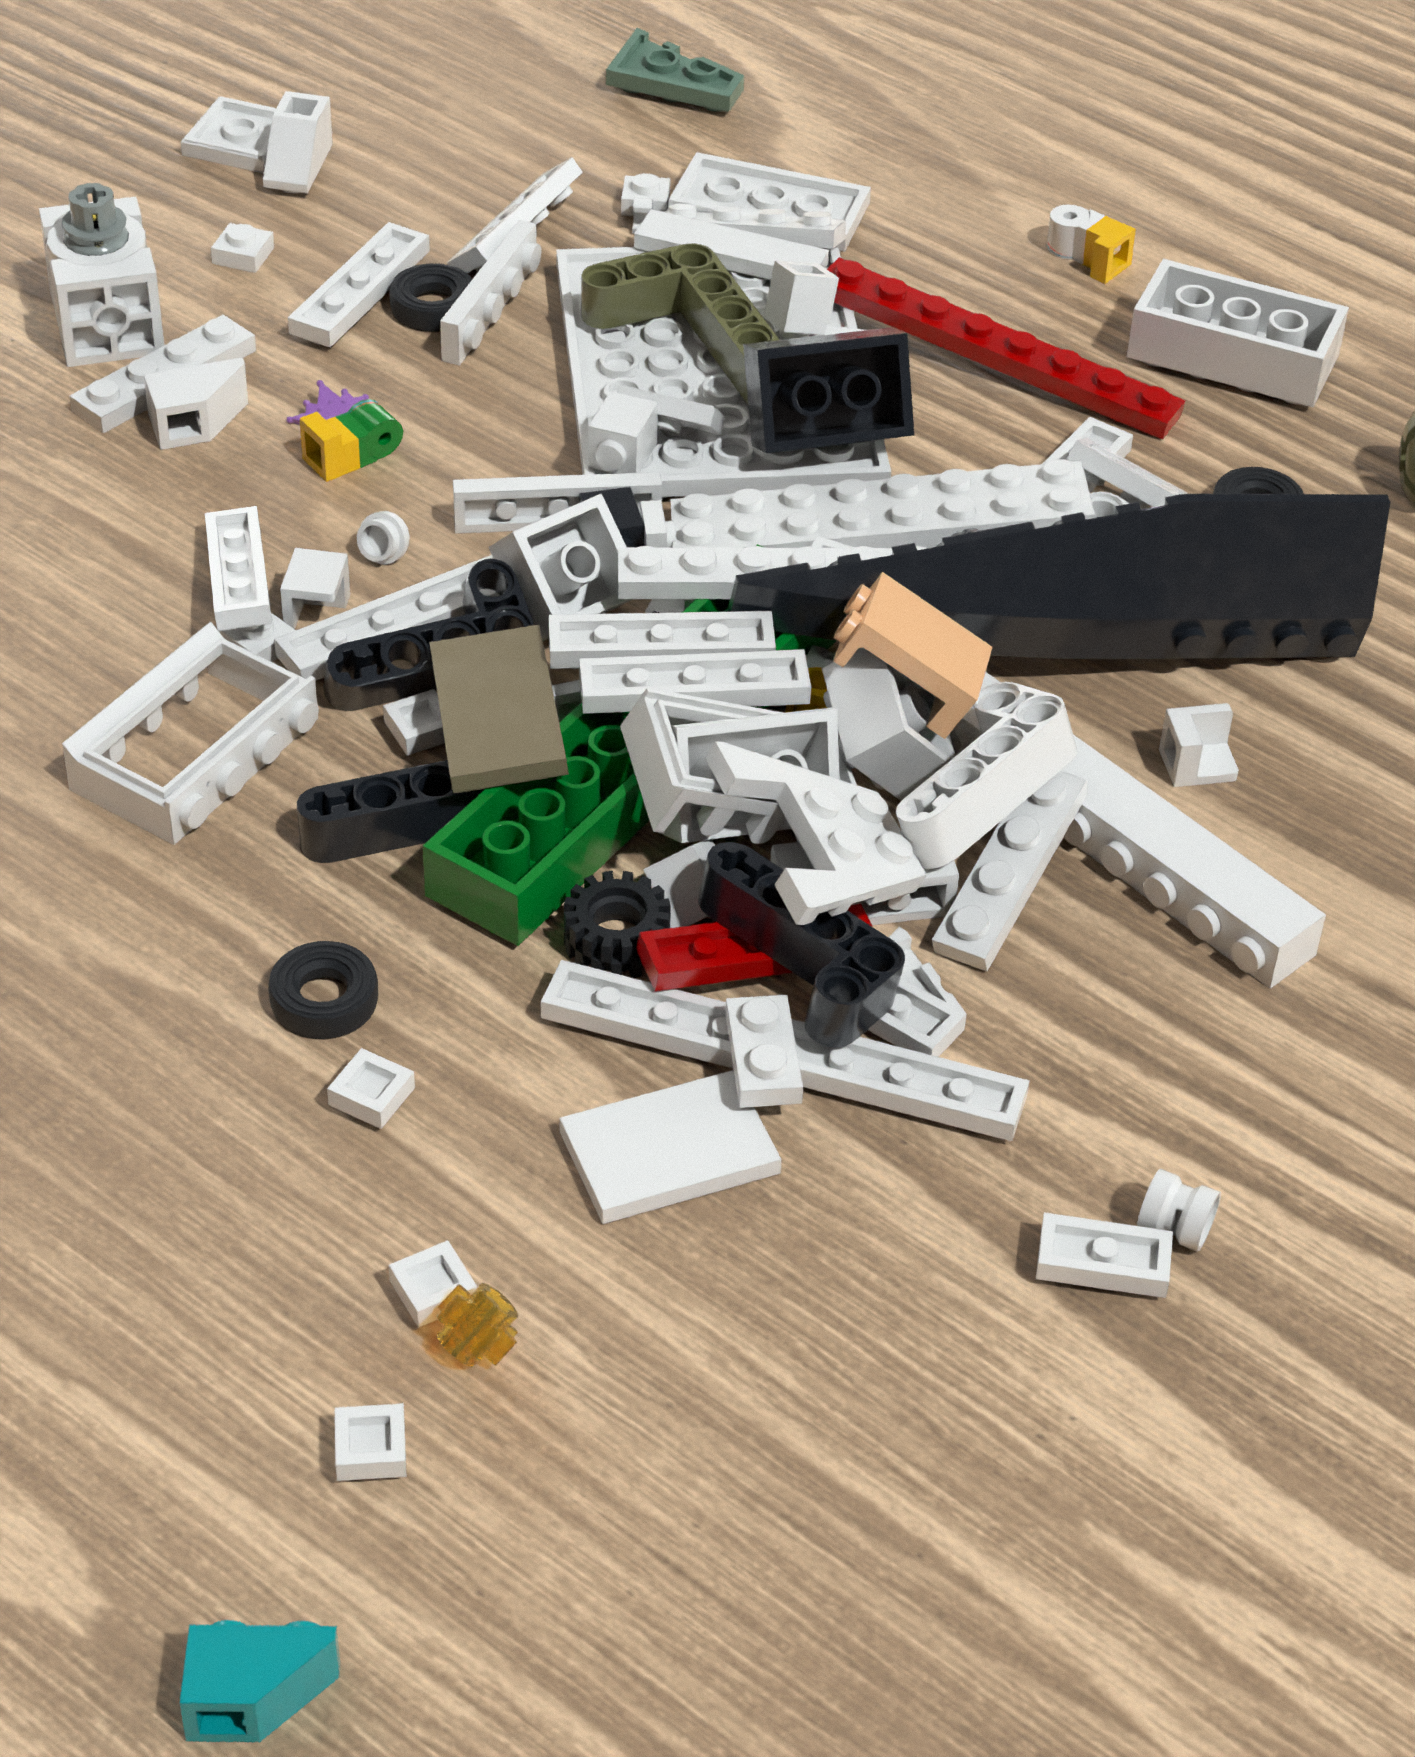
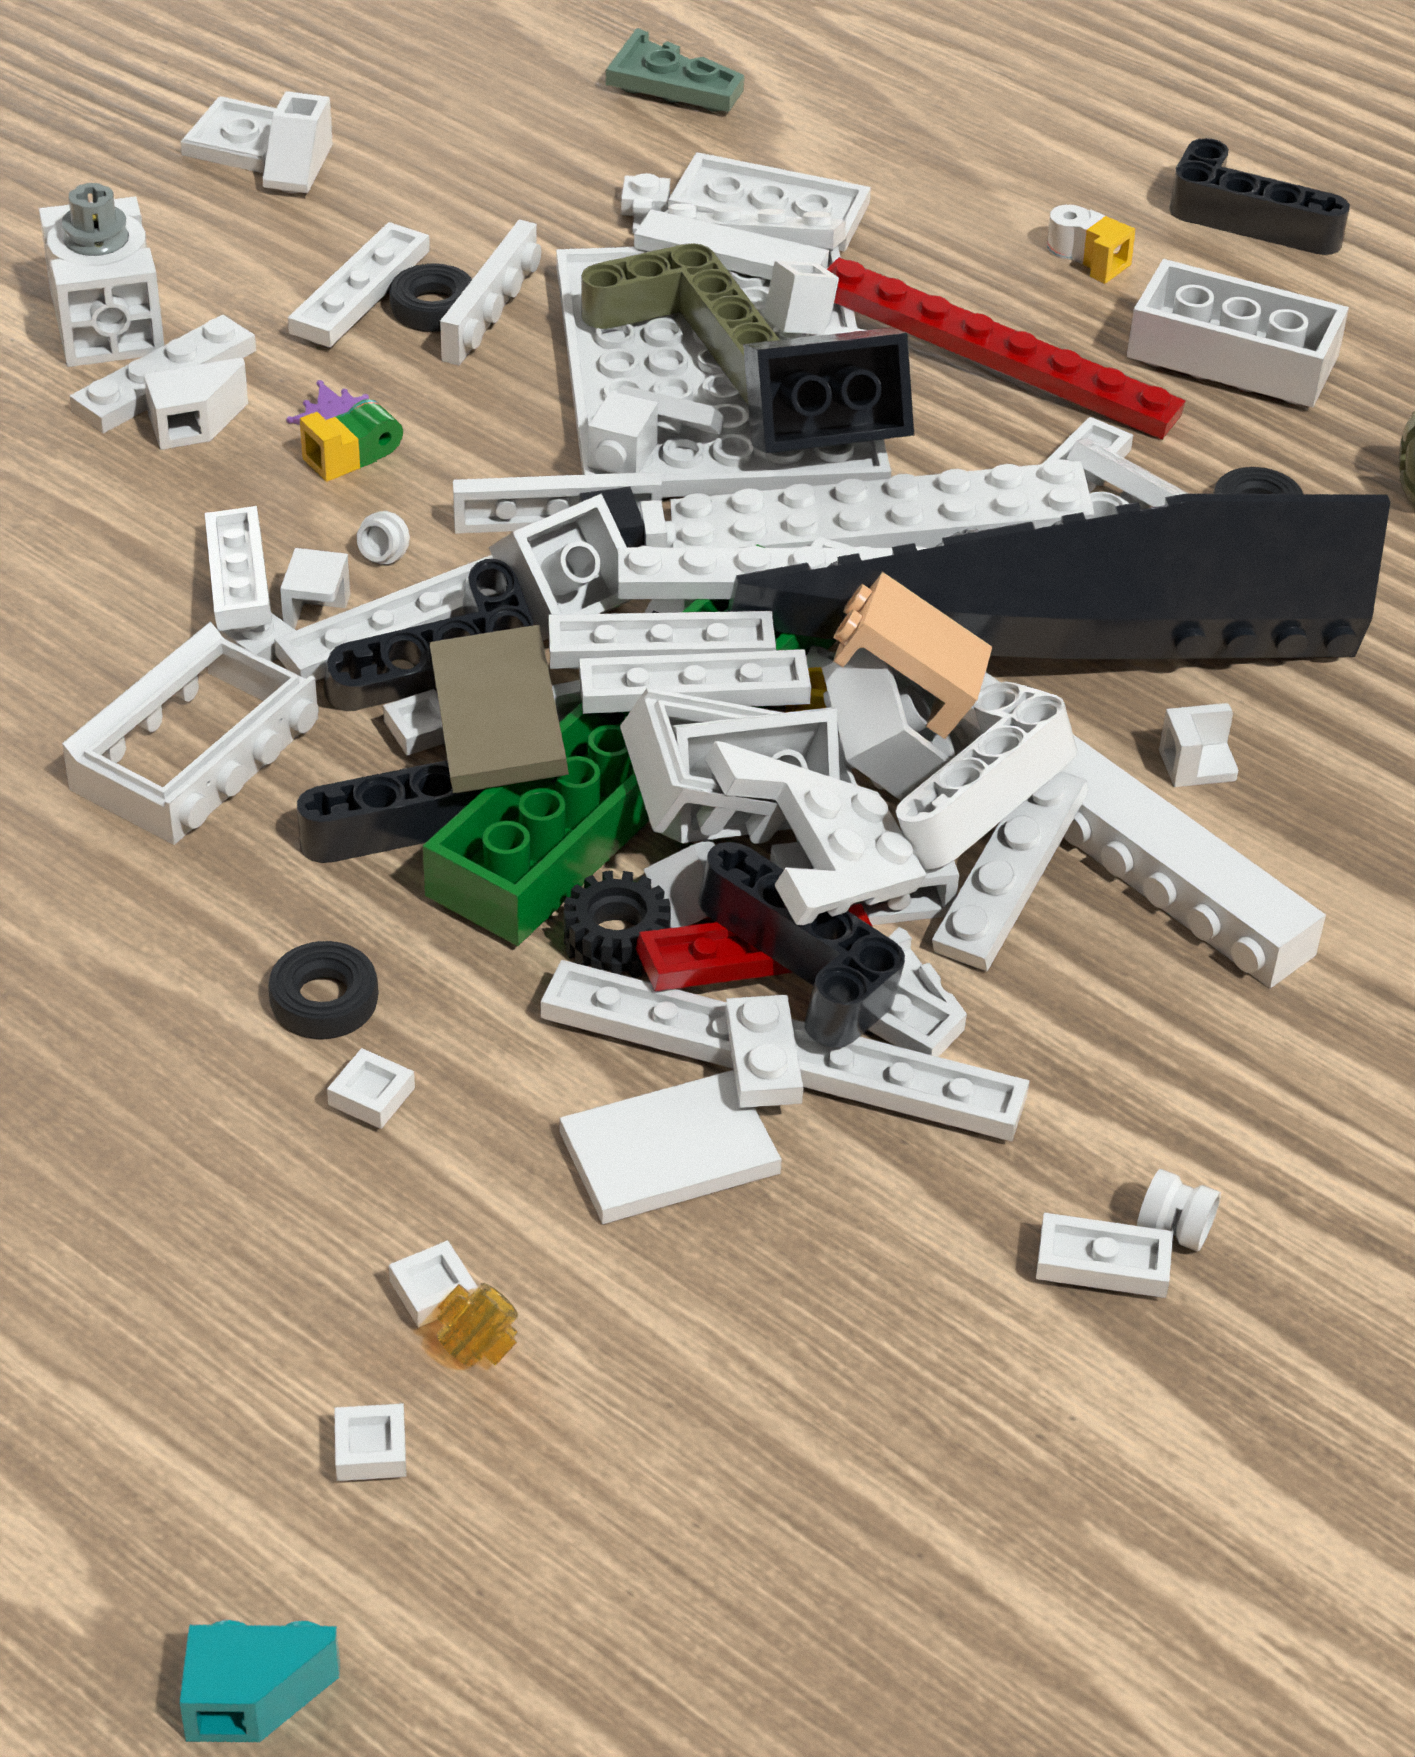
(242, 247): white plate -> none
(529, 206): white plate -> none
(1254, 204): none -> black beam

